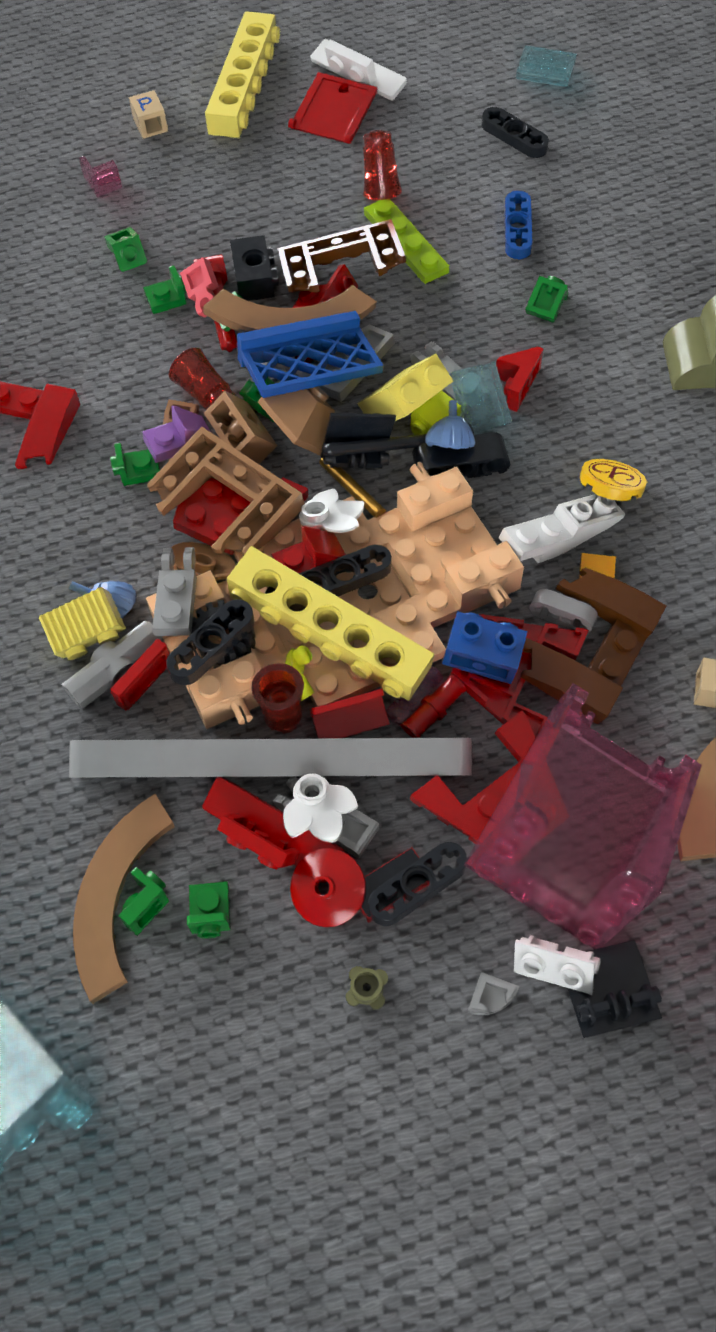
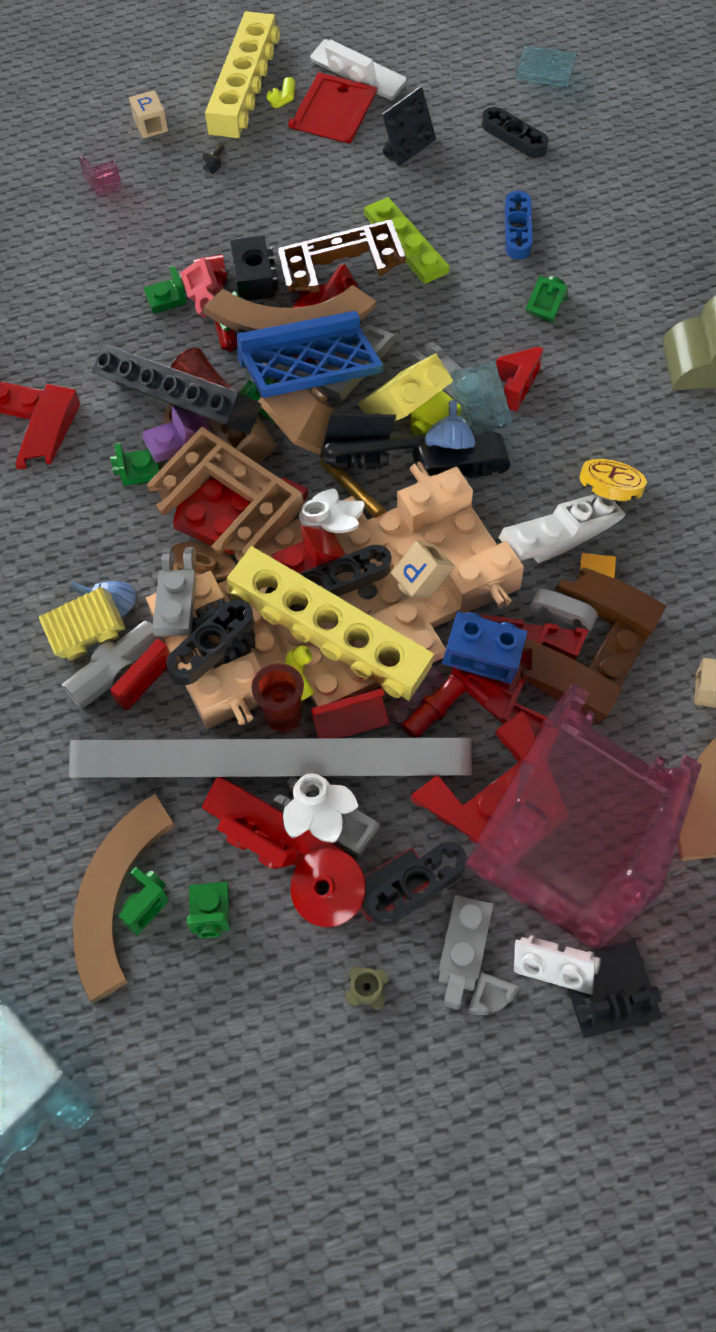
(126, 249): green bracket -> none
(177, 388): none -> black brick
(213, 162): none -> black hand
(280, 98): none -> neon yellow arm
(380, 166): clear red plant -> none
(408, 127): none -> black hinge
(422, 570): none -> tan brick
(464, 948): none -> light grey hinge

